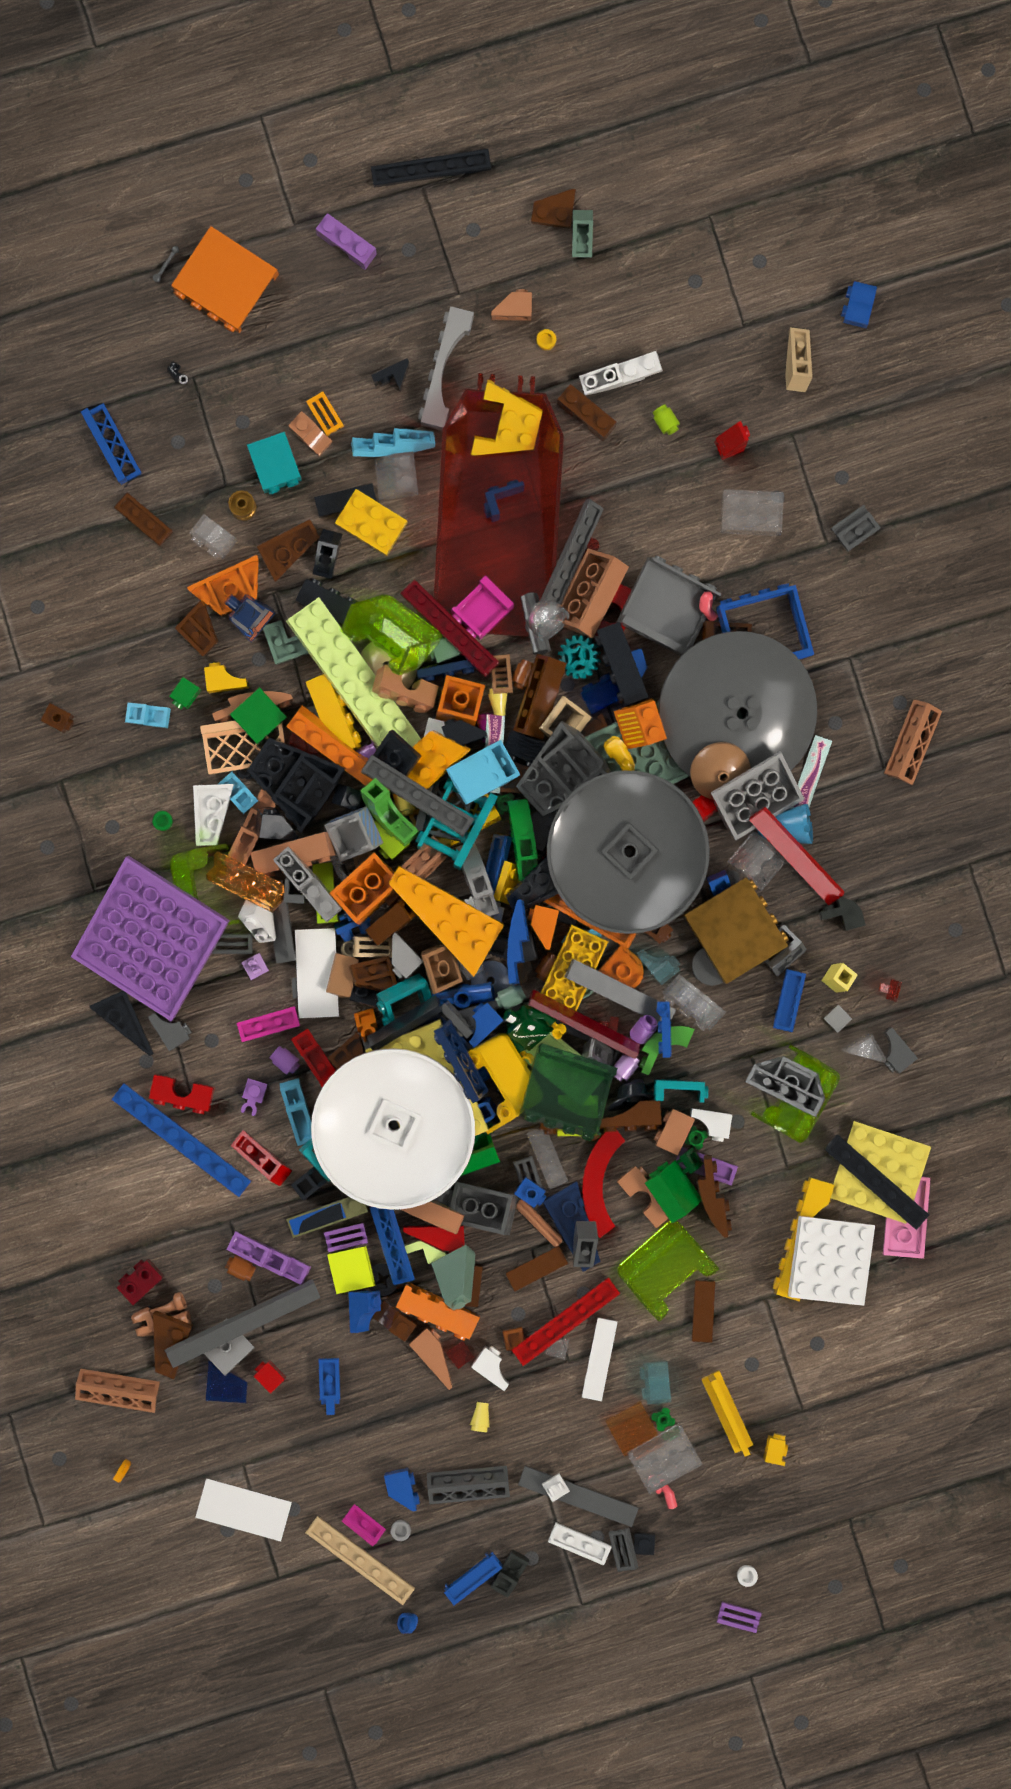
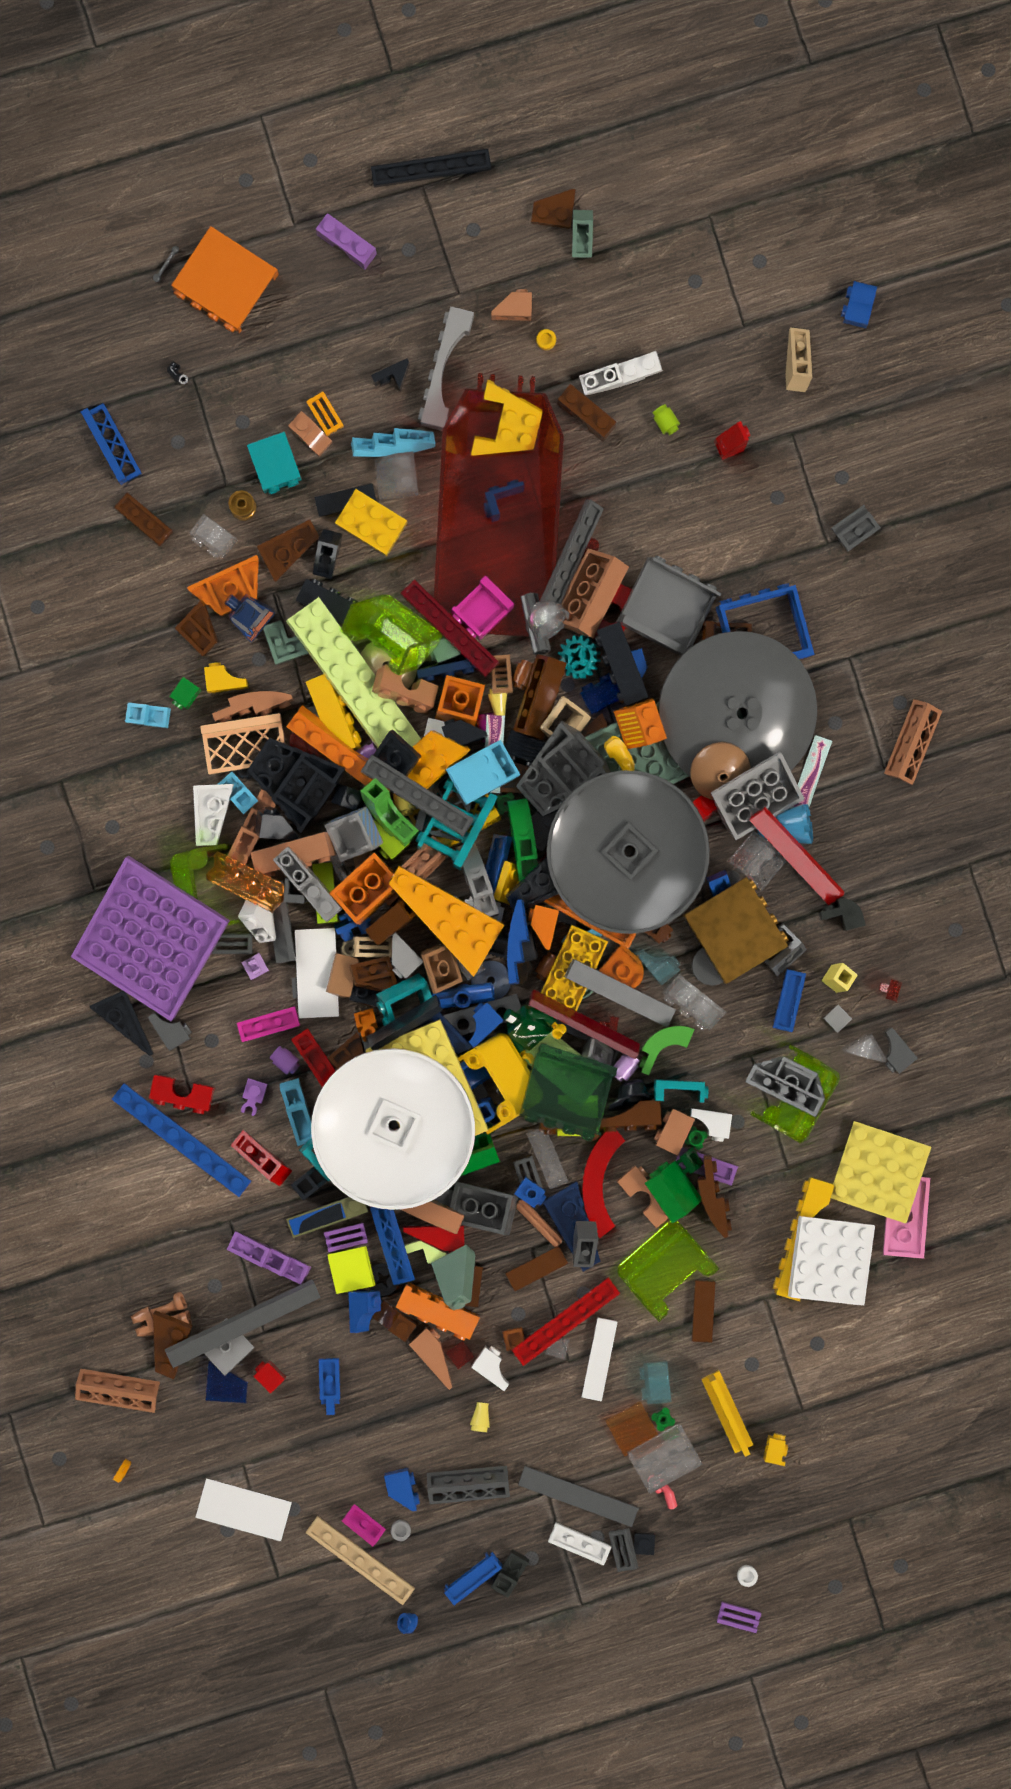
(58, 718): reddish brown brick -> none
(140, 1281): dark red brick -> none
(162, 821): green tile -> none
(240, 1268): dark orange brick -> none
(258, 715): green tile -> none
(461, 1061): dark blue plate -> none
(462, 1026): dark grey plate -> none
(510, 997): sand green brick -> none
(555, 1487): white tile -> none
(643, 1029): medium lavender brick -> none
(664, 1027): blue hinge -> none
(705, 606): coral arm -> none
(751, 512): clear brick -> none
(876, 1182): black tile -> none

